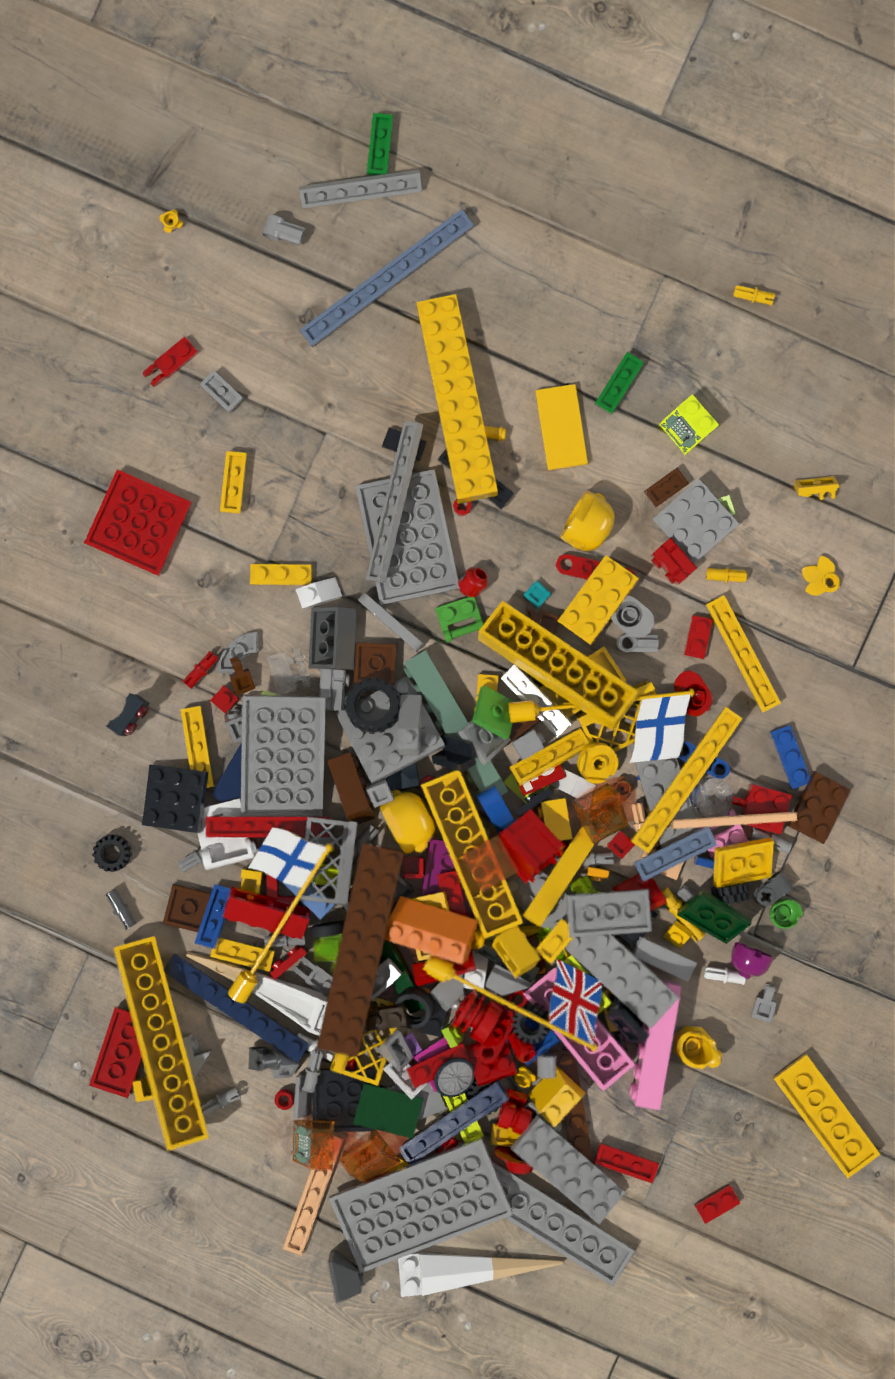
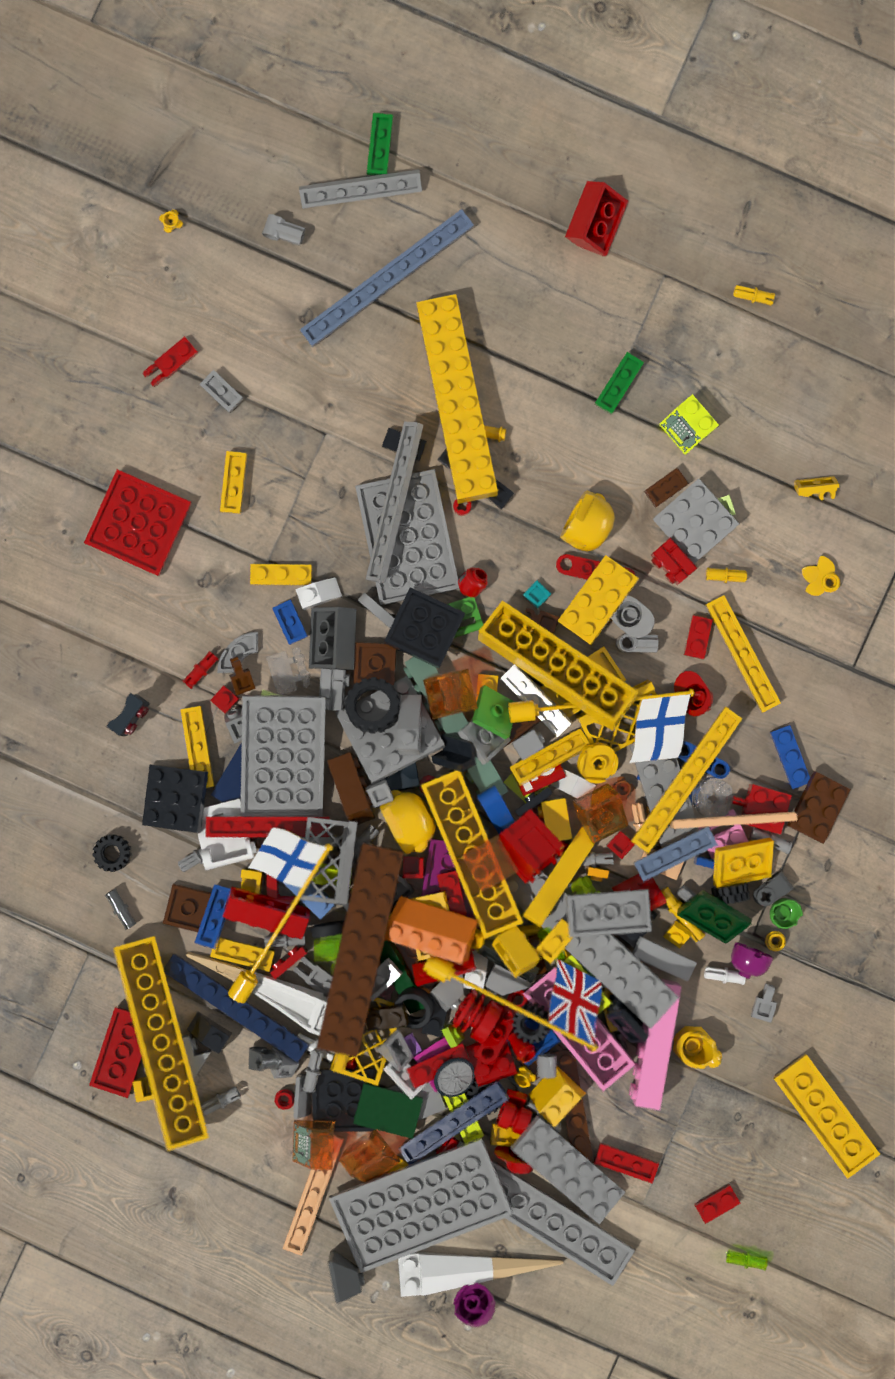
(209, 1032): none -> black slope
(290, 622): none -> blue plate
(424, 627): none -> black plate
(450, 694): none -> clear orange slope
(474, 1305): none -> magenta cylinder
(561, 427): yellow tile -> none
(596, 218): none -> red slope
(747, 1260): none -> clear neon green axle
(781, 941): none -> yellow plate

